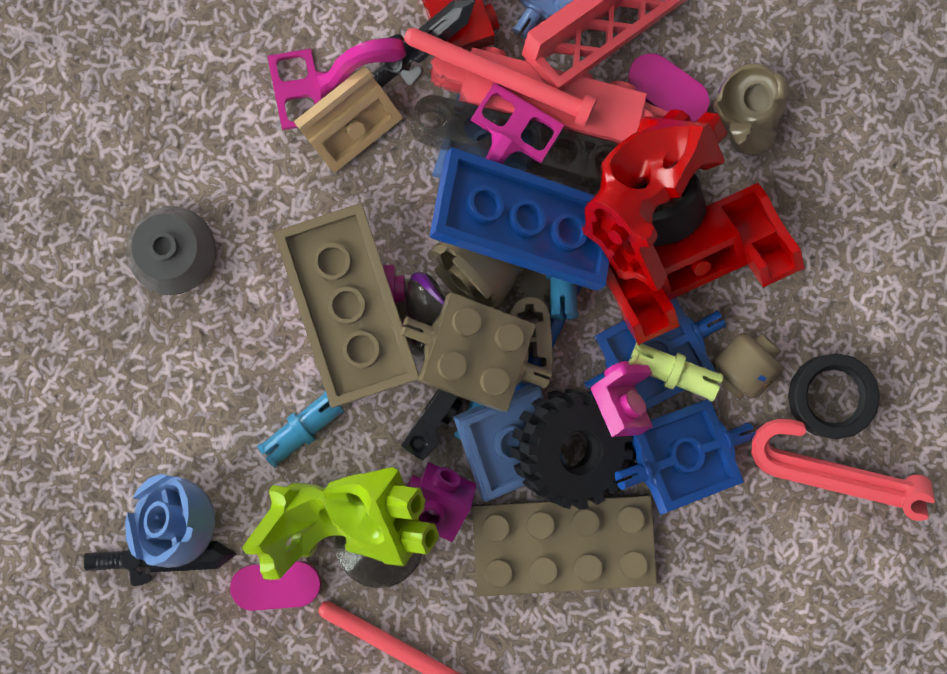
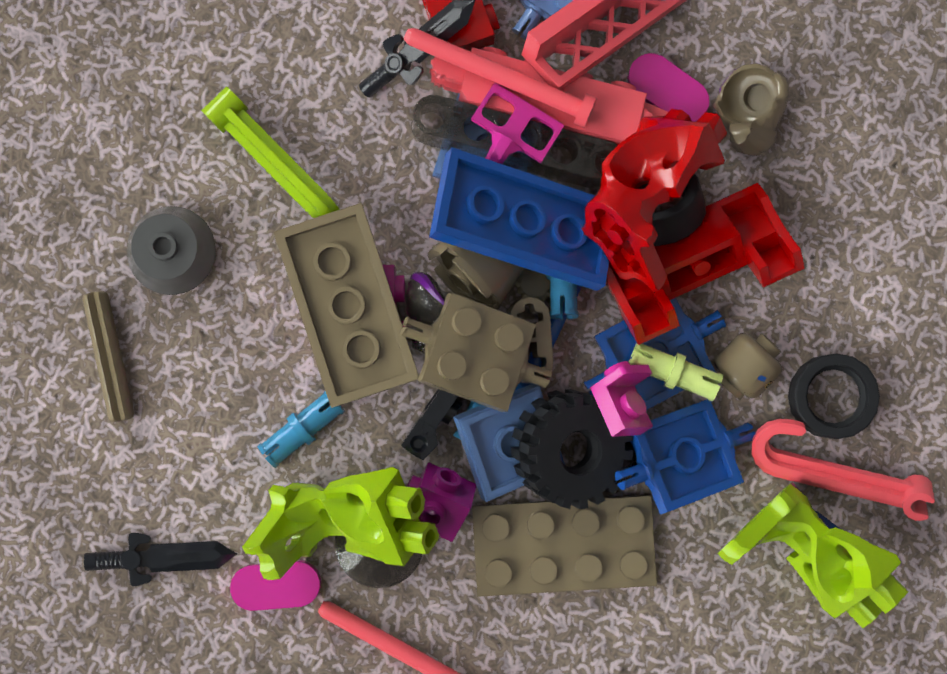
(108, 356): none -> dark tan axle
(169, 522): medium blue cylinder -> none
(230, 115): none -> lime piece
(318, 83): dark pink piece -> none
(348, 119): tan plate -> none
(833, 563): none -> lime hips

